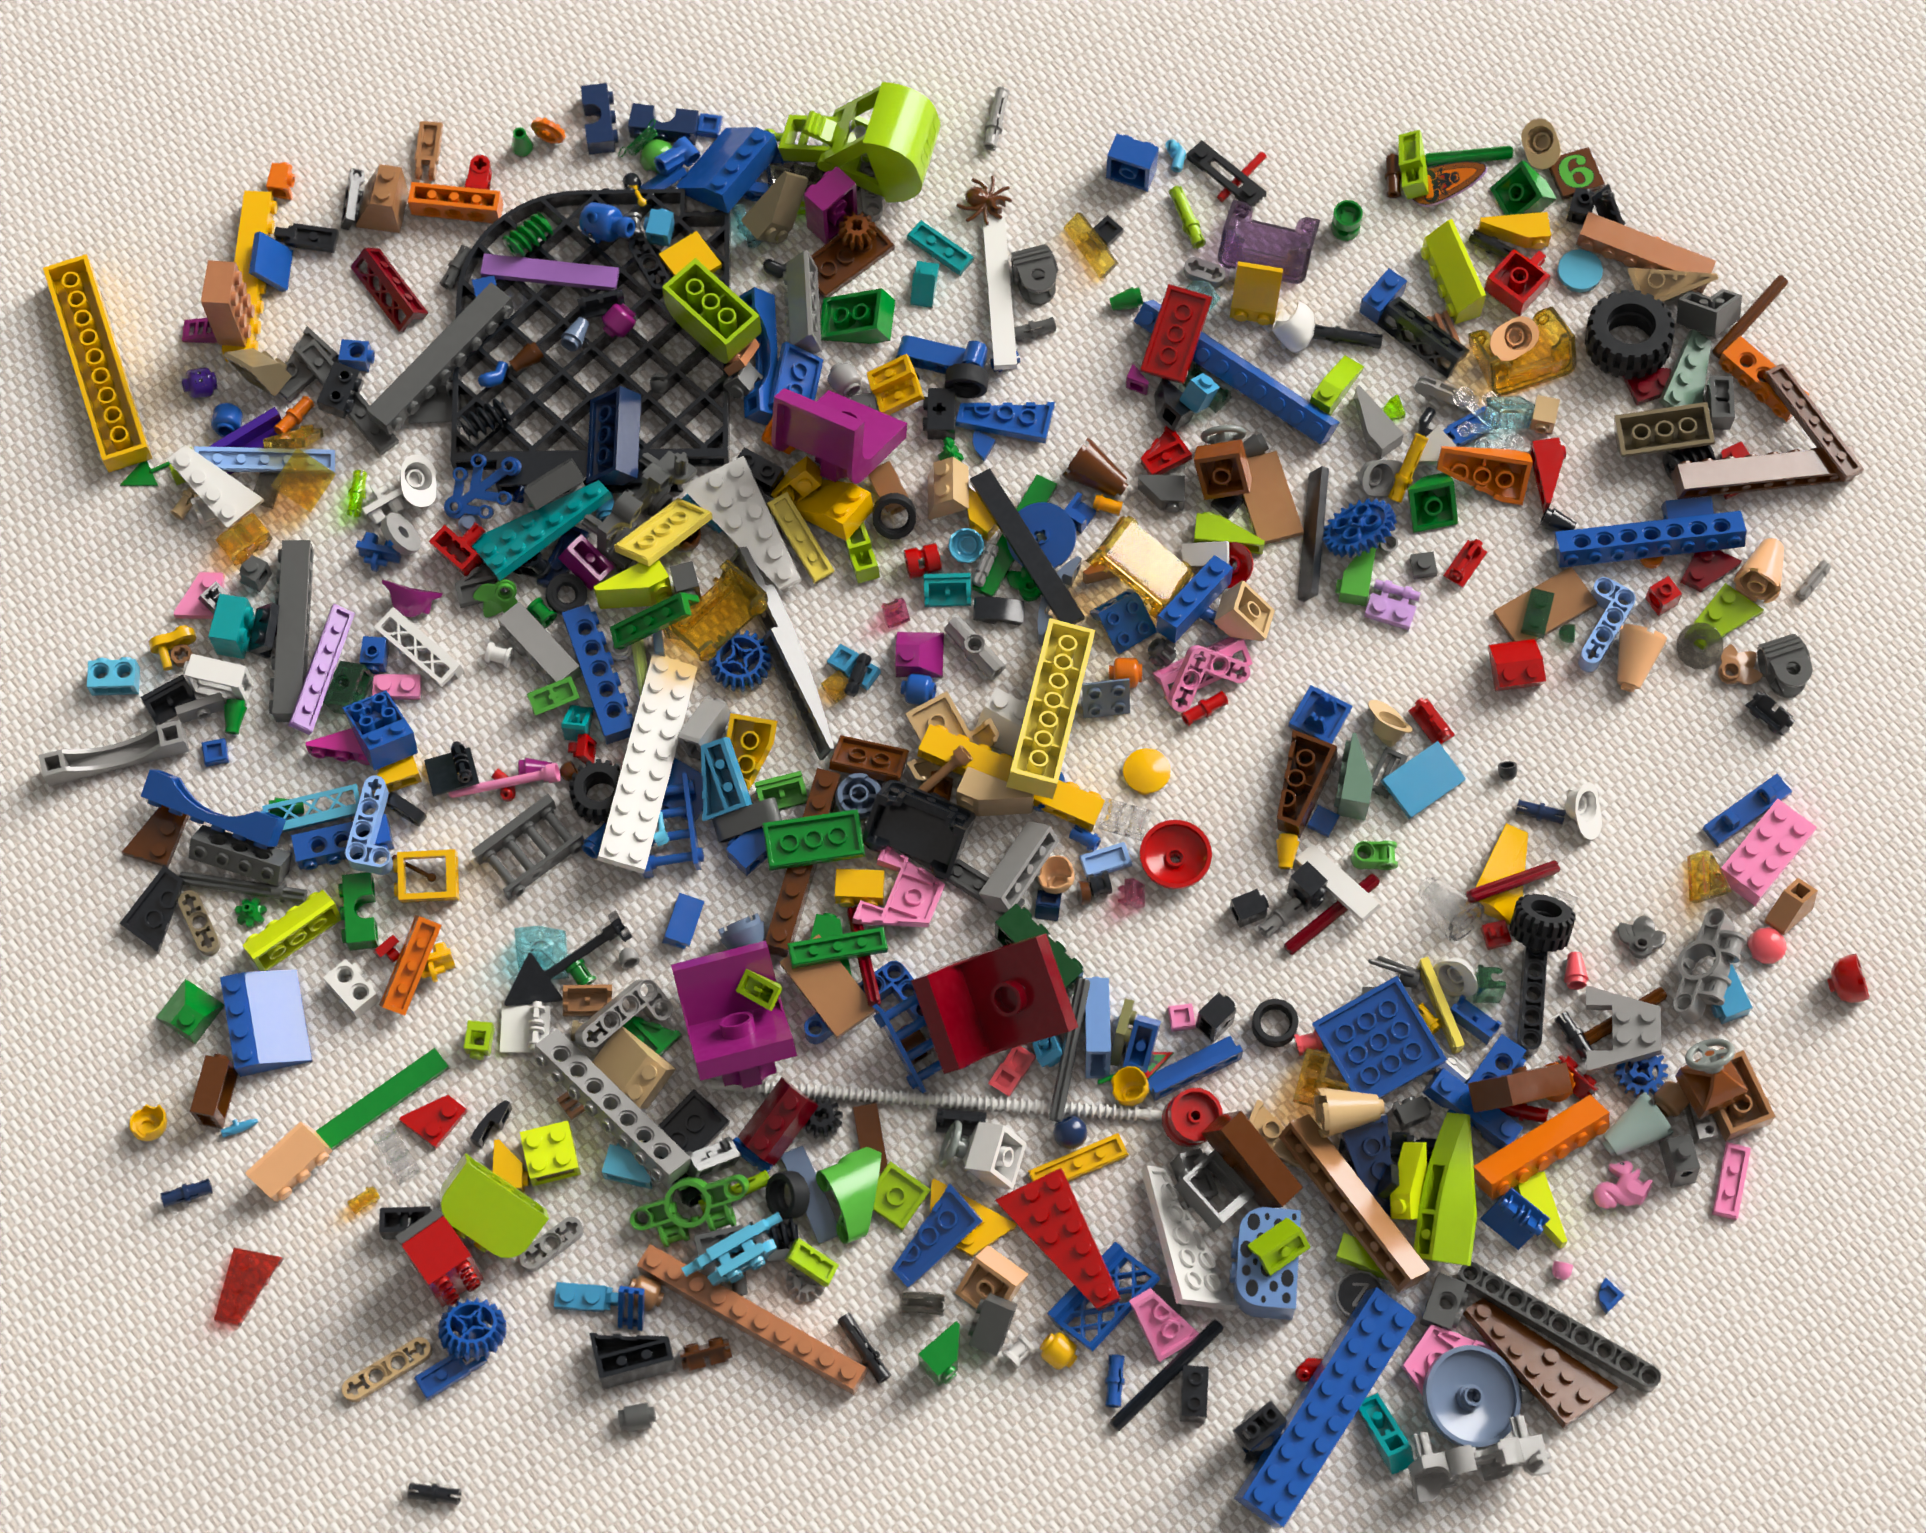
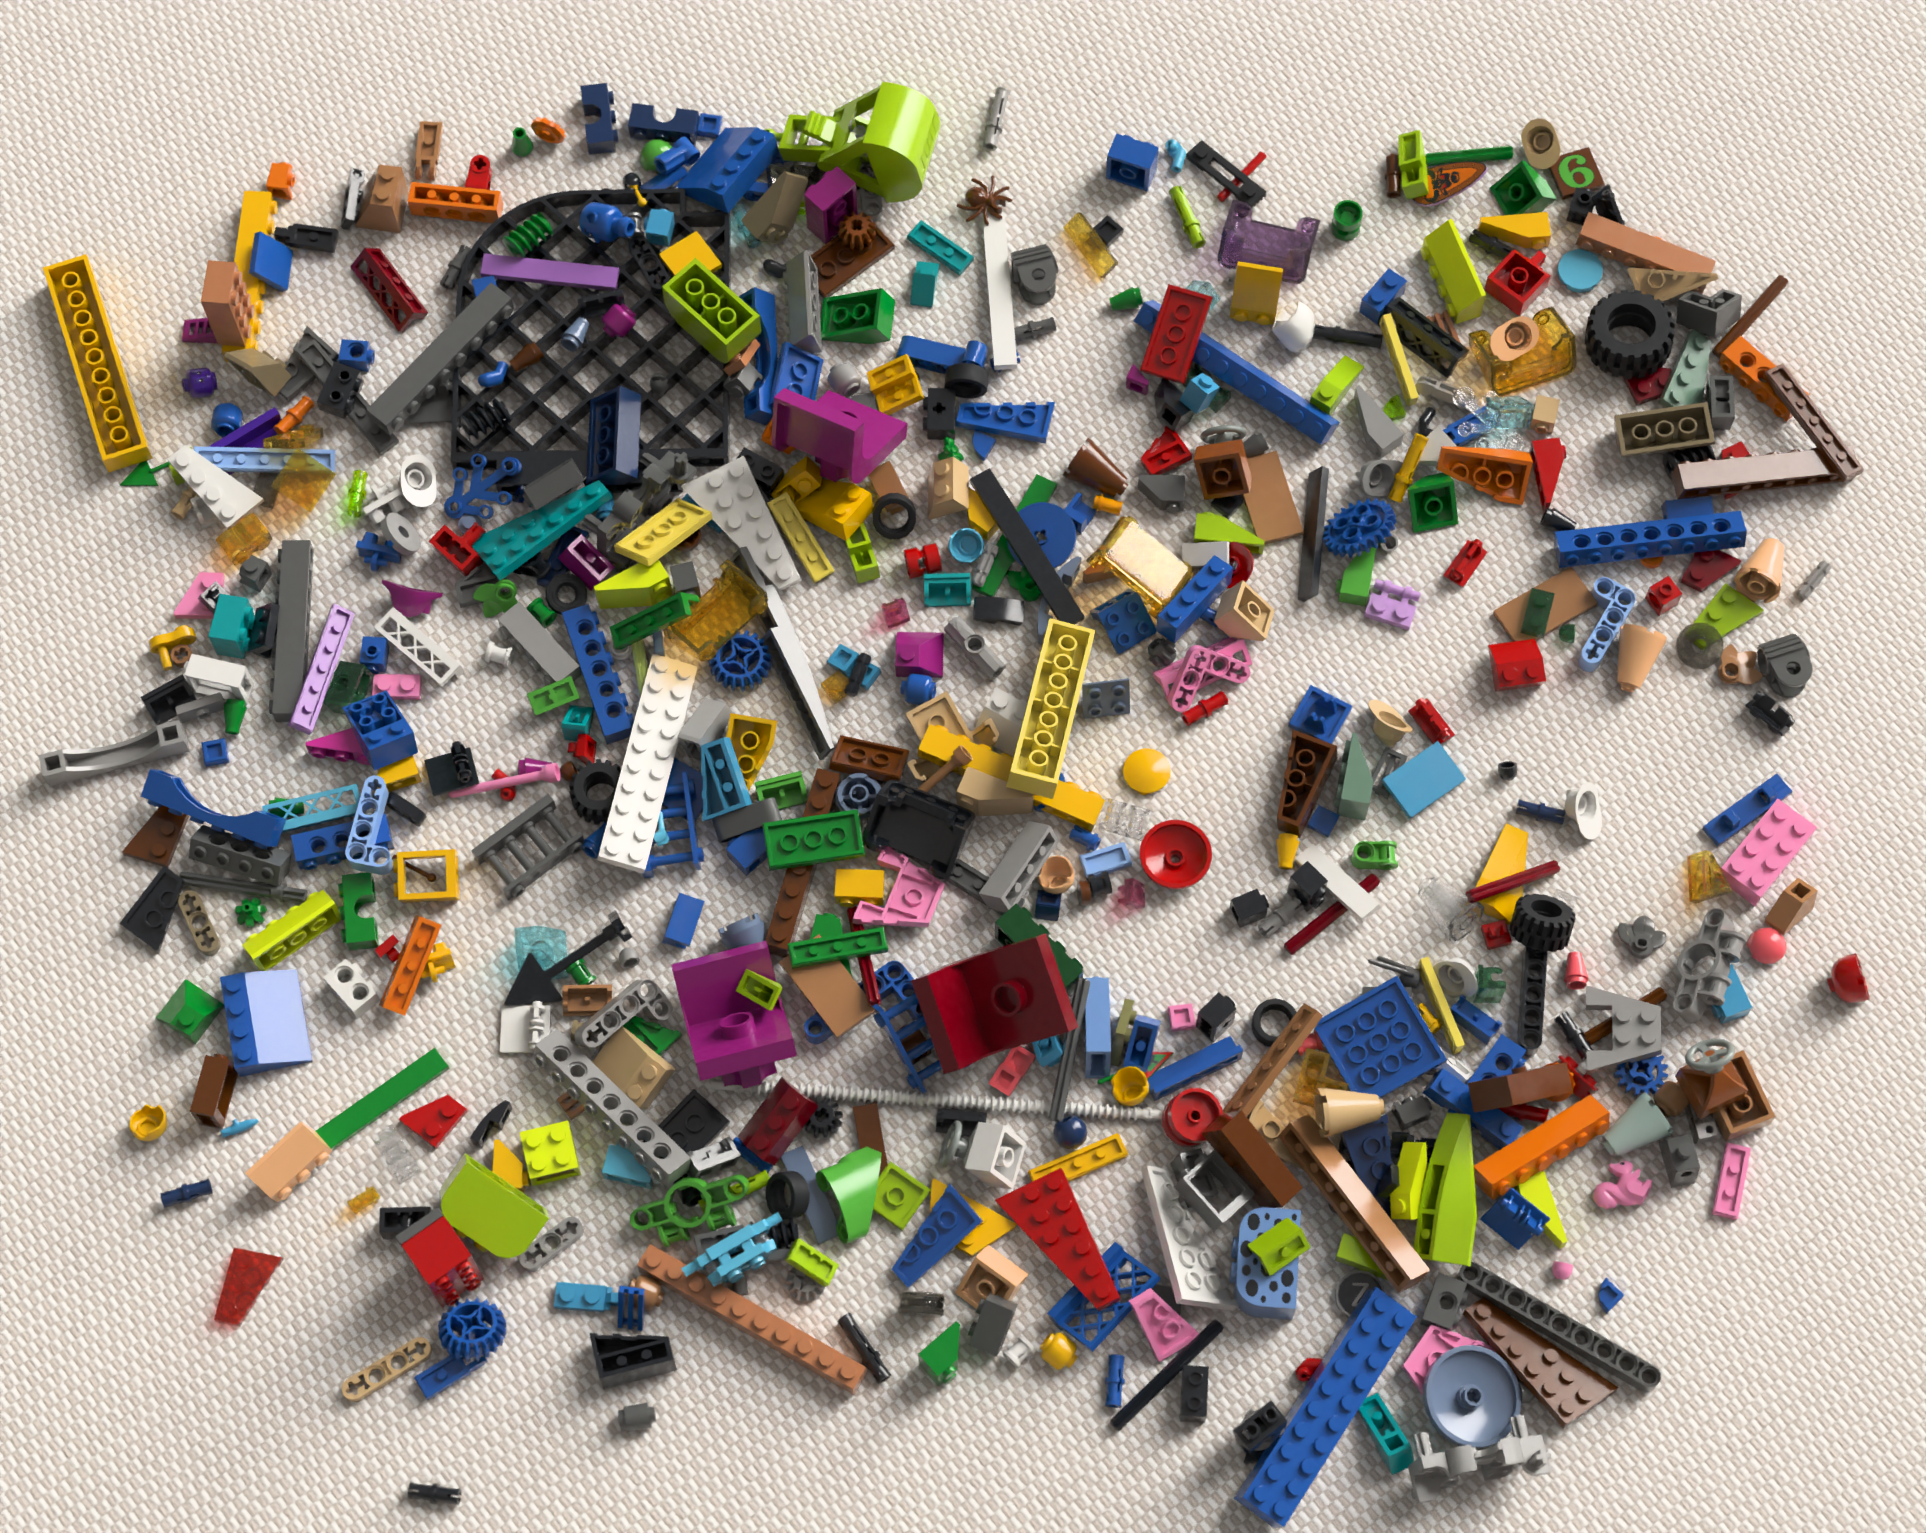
(113, 683): medium azure brick -> none
(479, 1031): lime brick -> none
(638, 141): green piece -> none
(714, 1349): reddish brown hinge -> none
(943, 788): reddish brown plate -> none
(1126, 668): orange head -> none
(1204, 271): light grey beam -> none
(1274, 1060): none -> medium nougat plate
(1398, 360): none -> light yellow tile
(1423, 565): dark grey plate -> none

